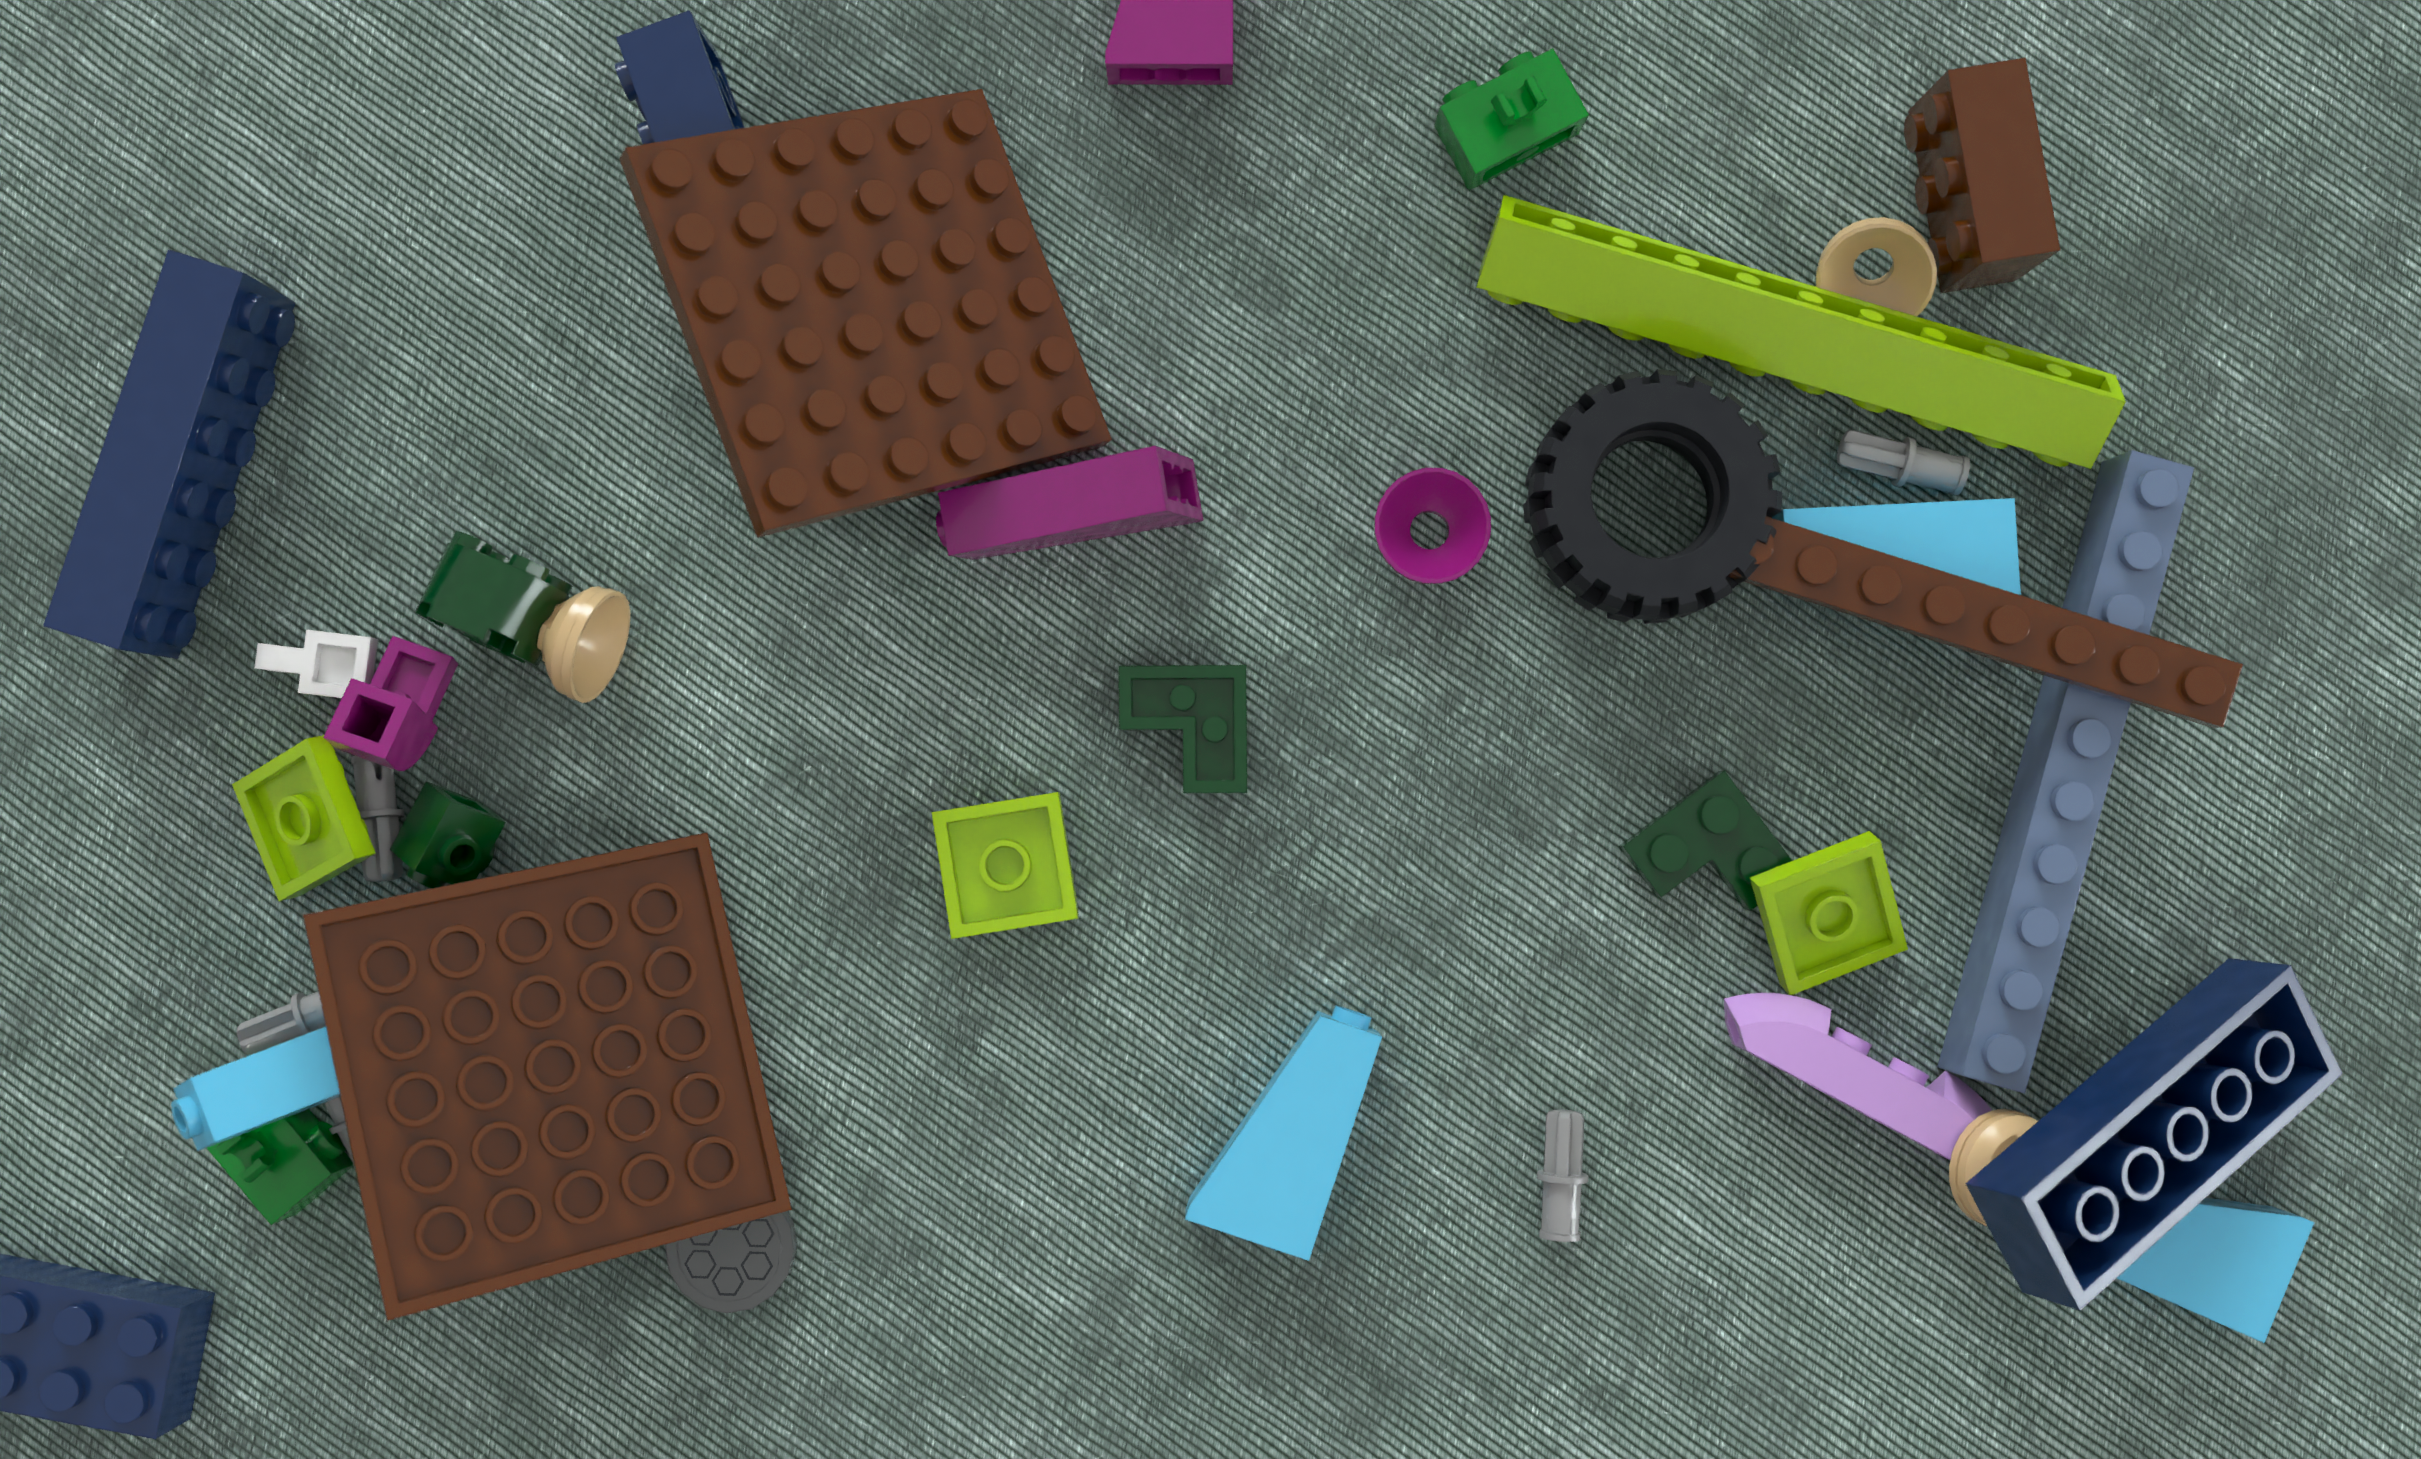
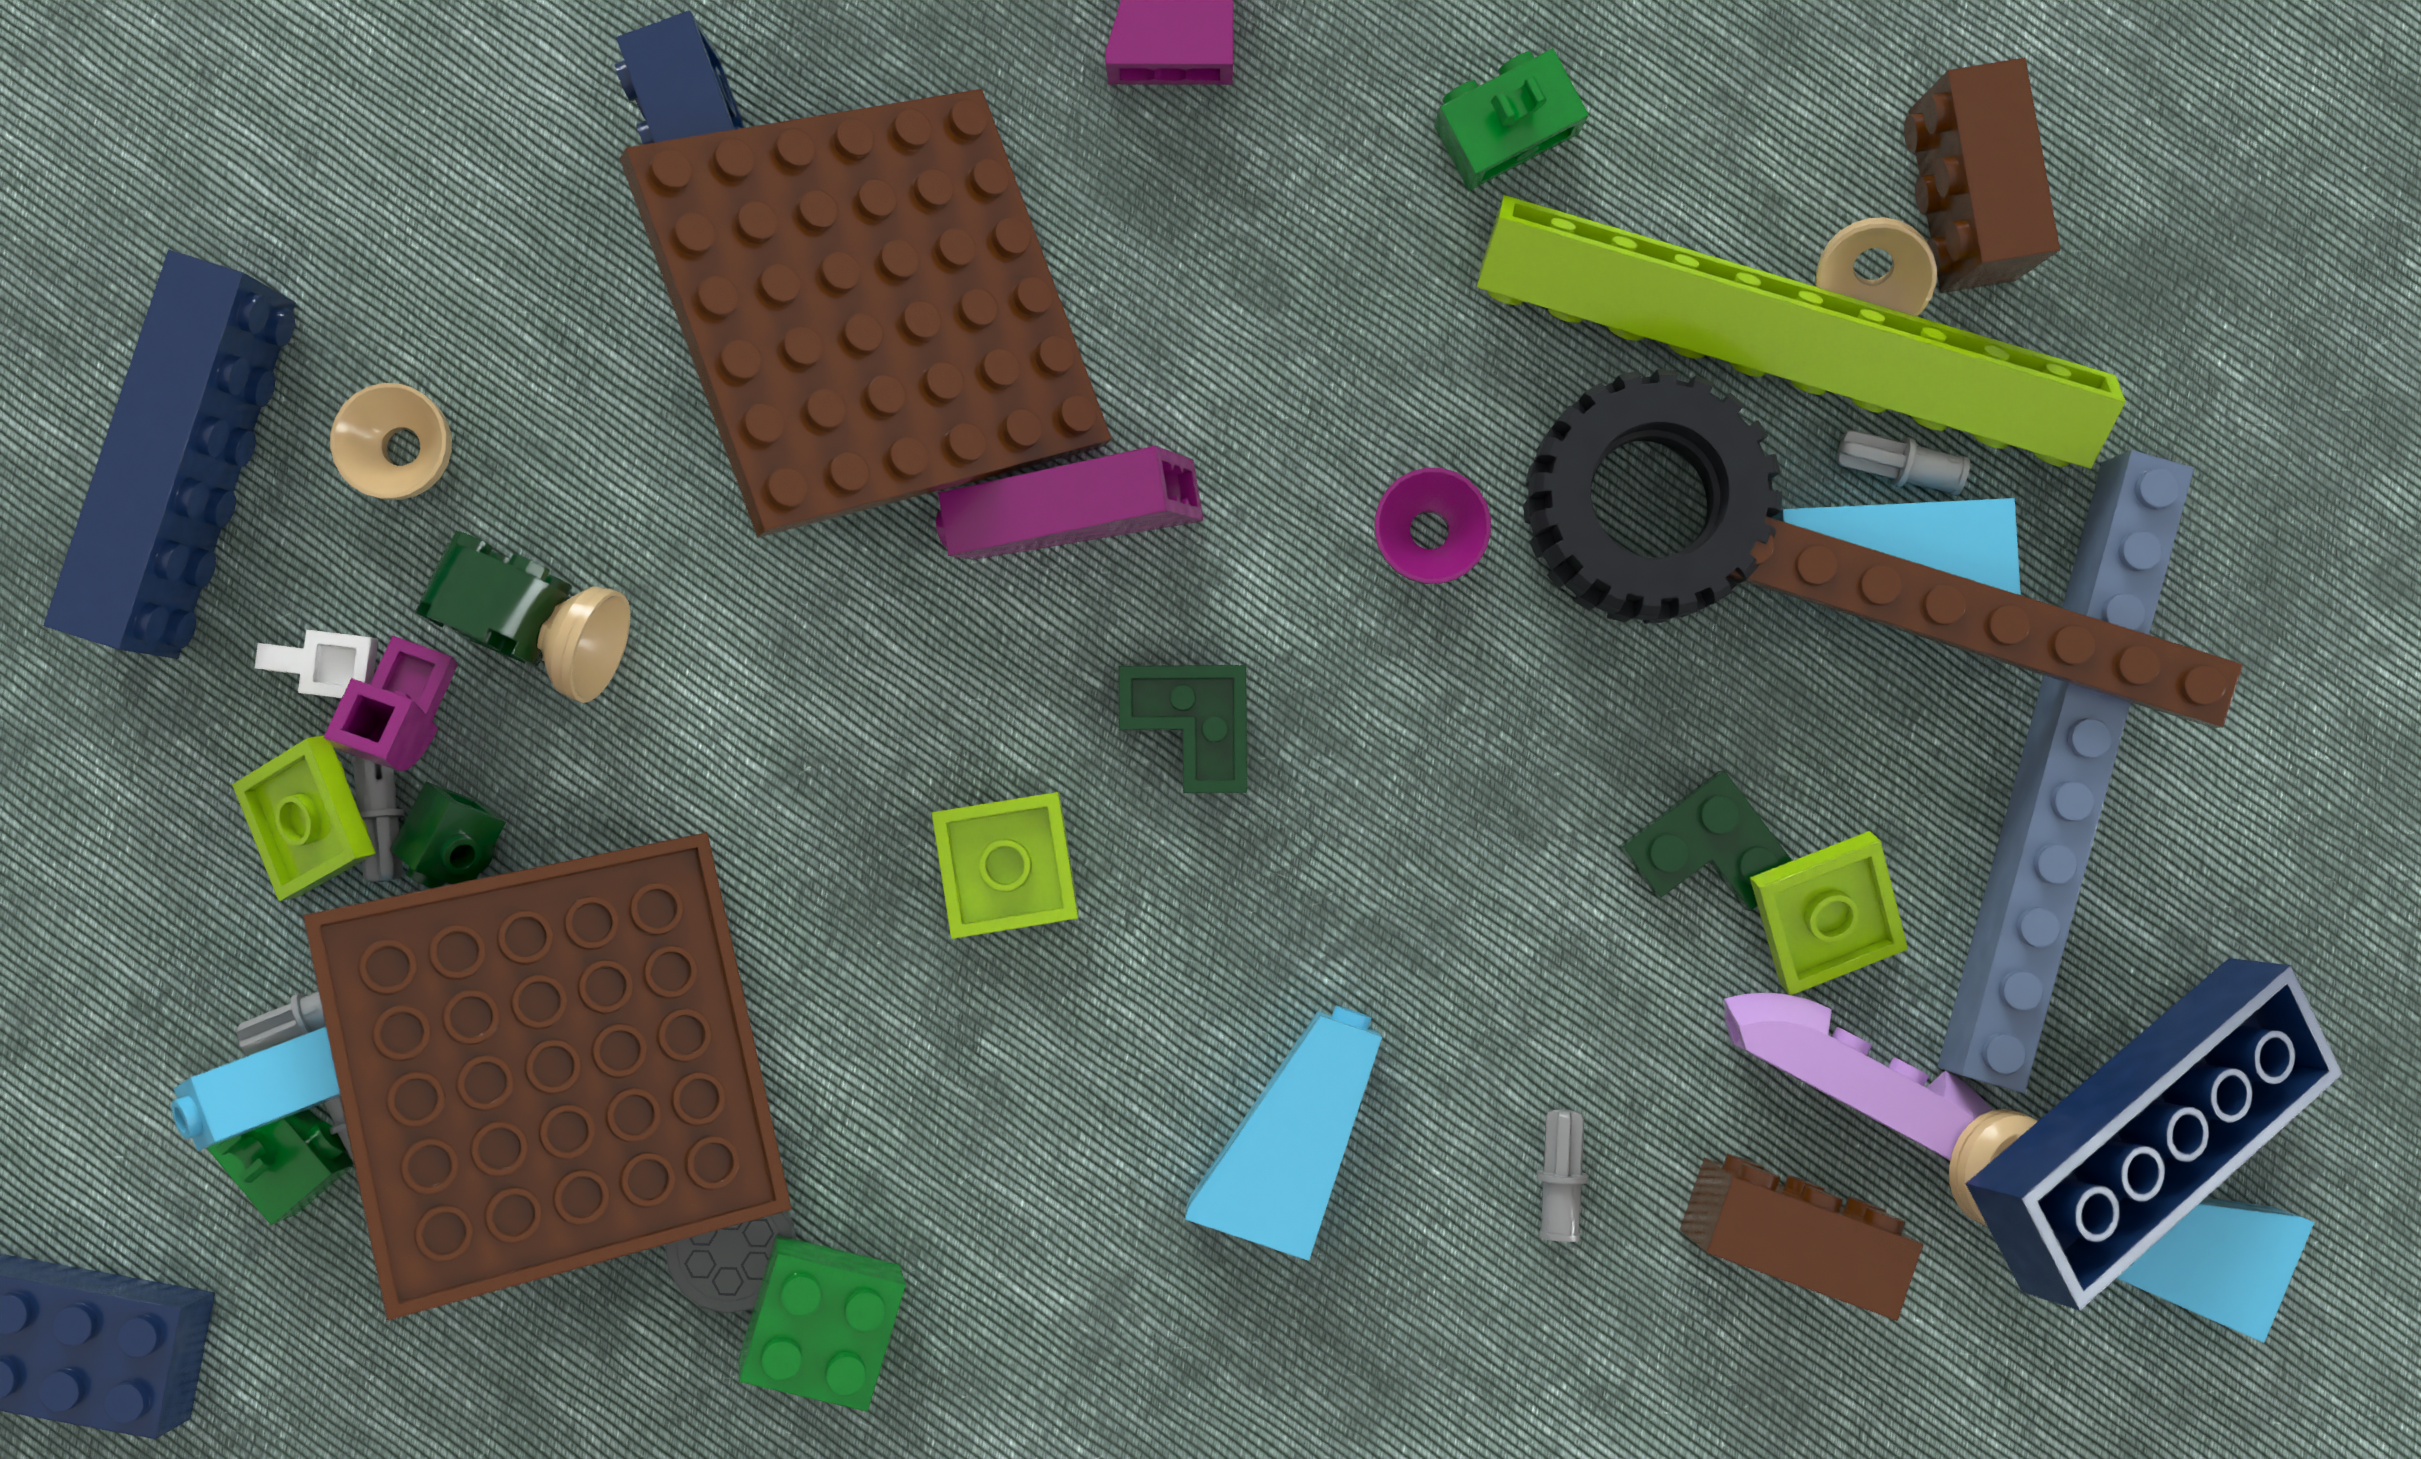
(363, 433): none -> tan piece
(821, 1323): none -> green brick
(1802, 1235): none -> reddish brown brick

